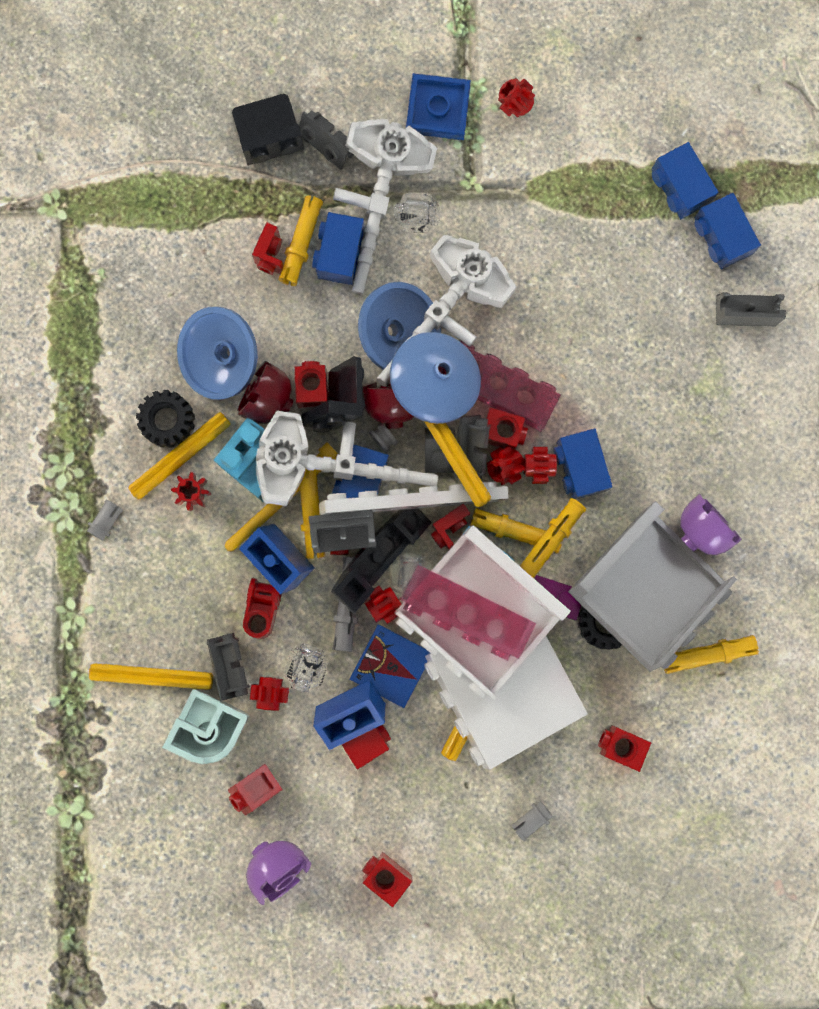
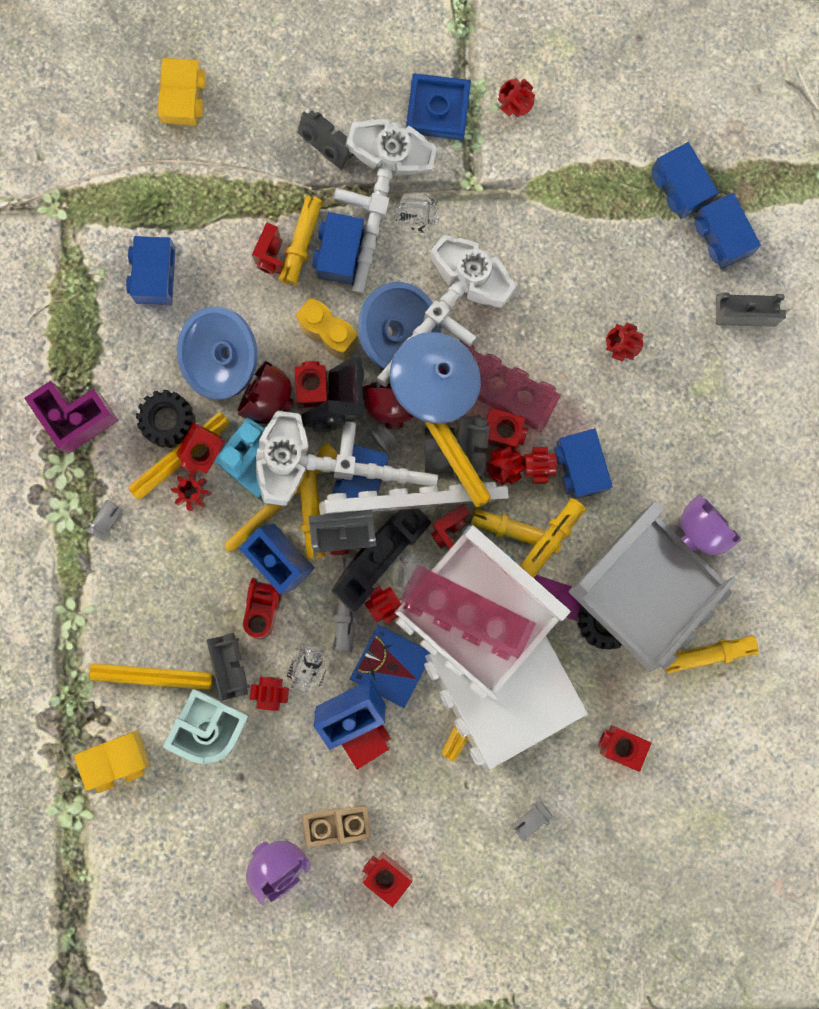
(70, 423): none -> magenta brick
(112, 761): none -> yellow brick
(151, 270): none -> blue brick
(180, 92): none -> yellow brick
(199, 435): none -> red brick
(254, 790): red bracket -> none
(267, 129): black bracket -> none
(320, 325): none -> yellow brick
(336, 825): none -> tan slope
(624, 342): none -> red gear

